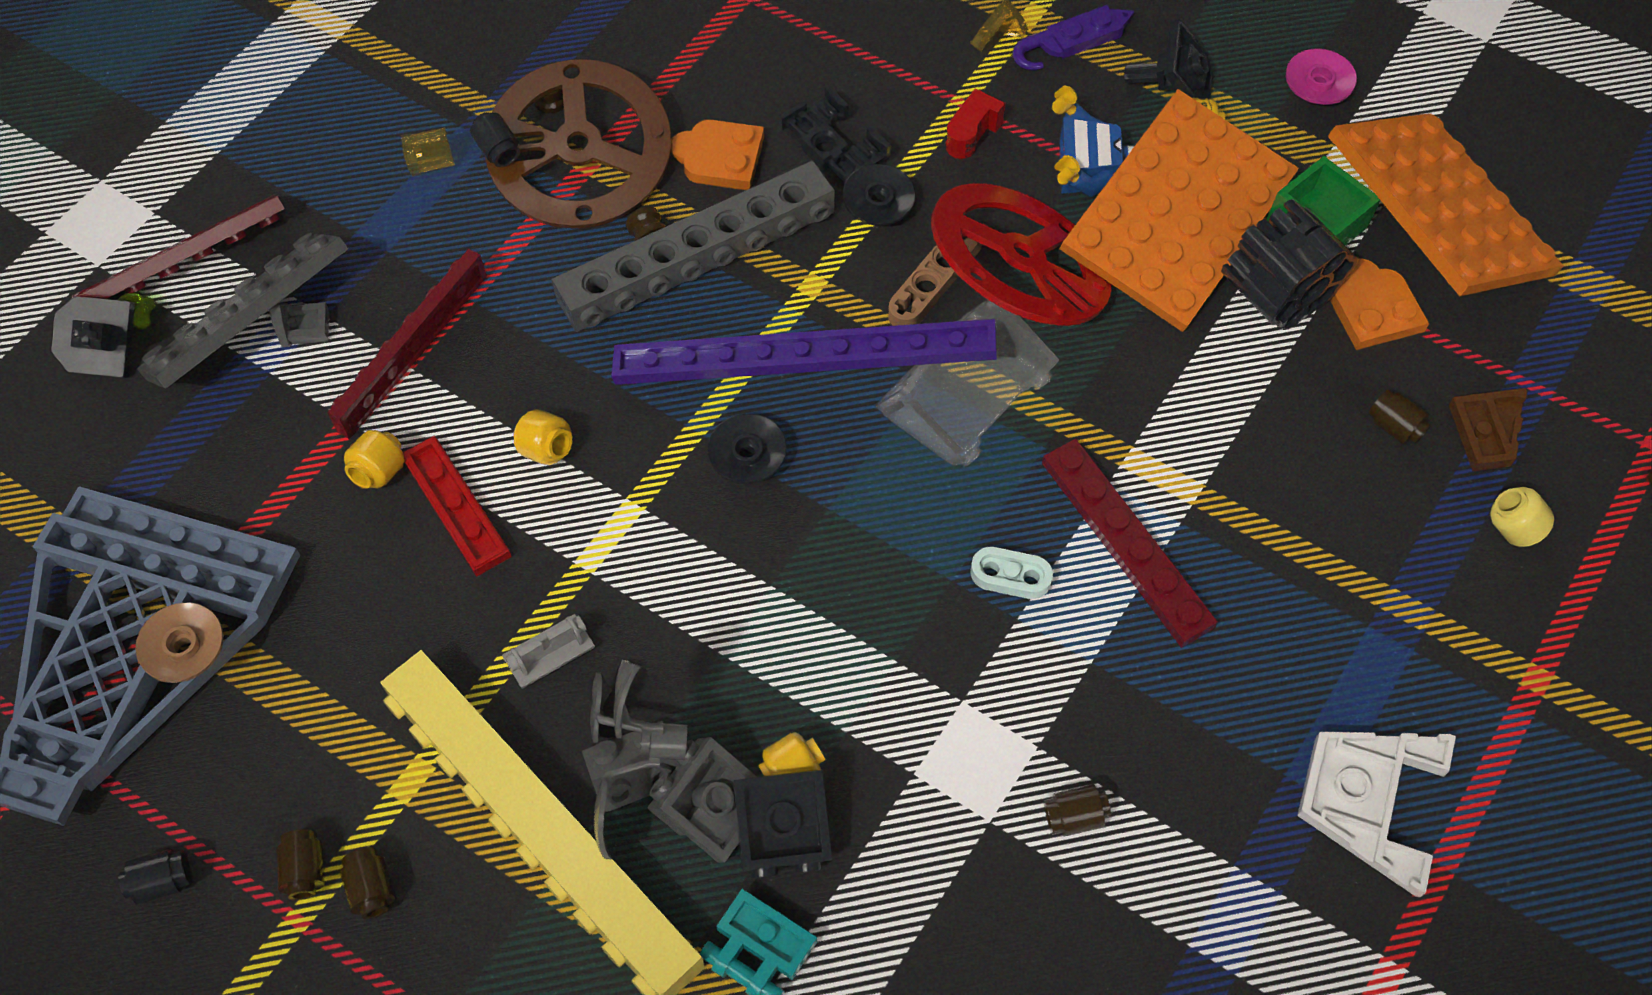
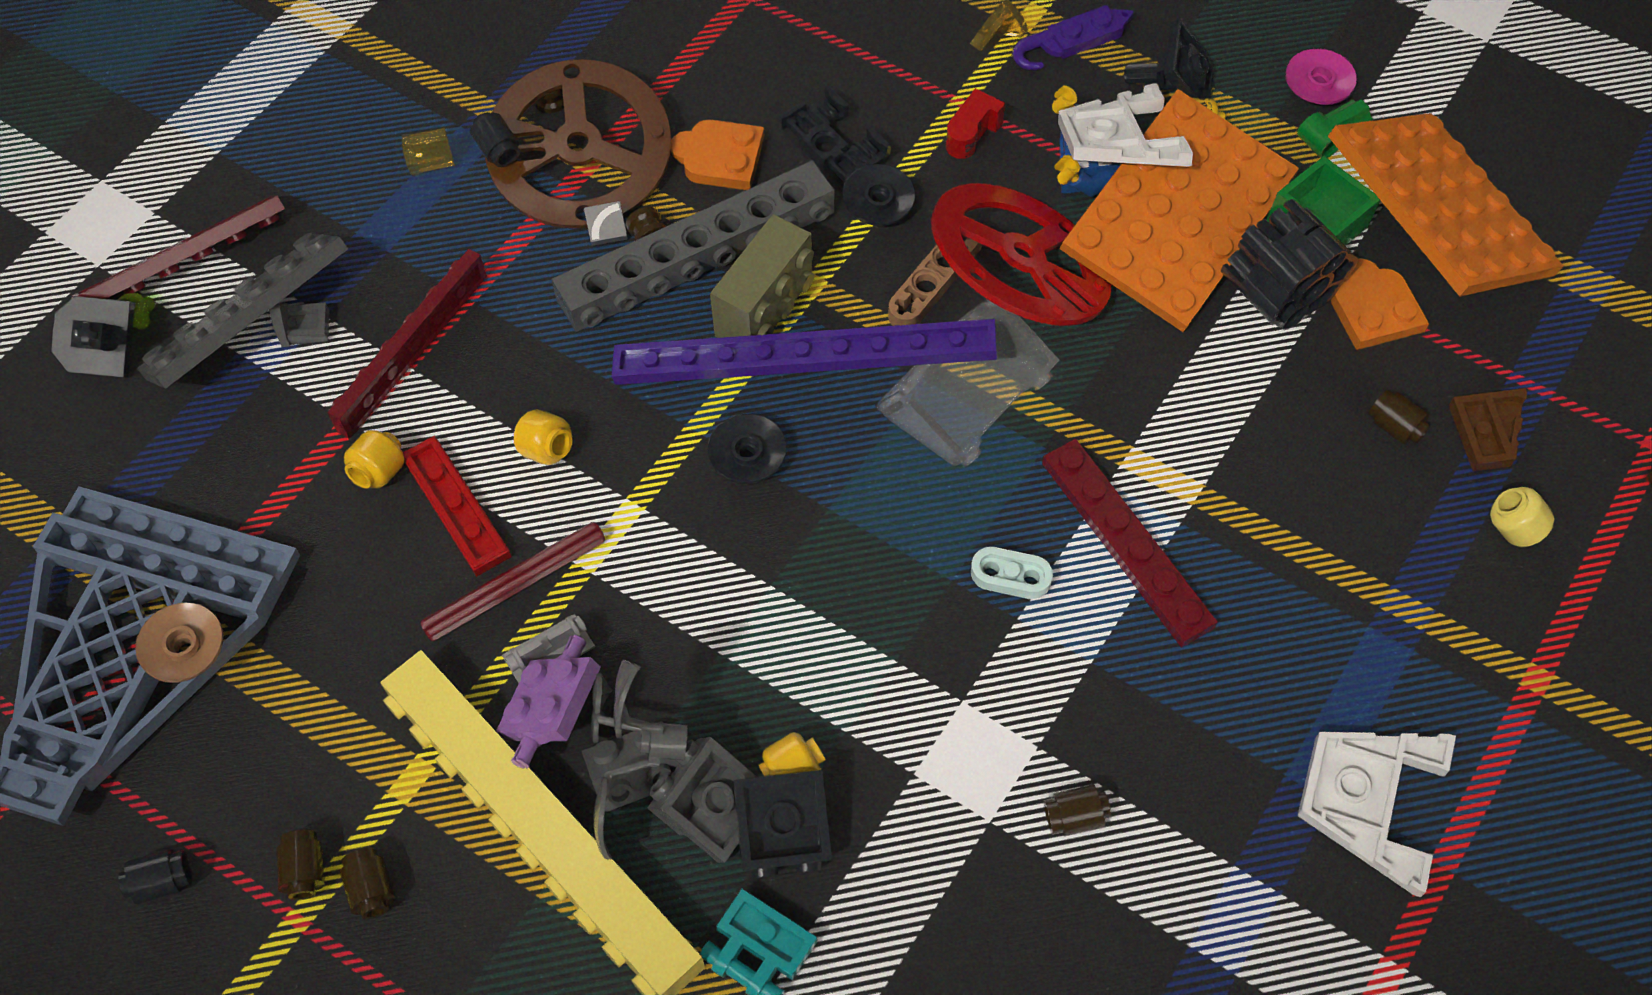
(512, 581): none -> dark red axle
(548, 700): none -> medium lavender plate
(605, 223): none -> light grey tile
(763, 281): none -> olive brick
(1113, 135): none -> white wing
(1317, 127): none -> green piece

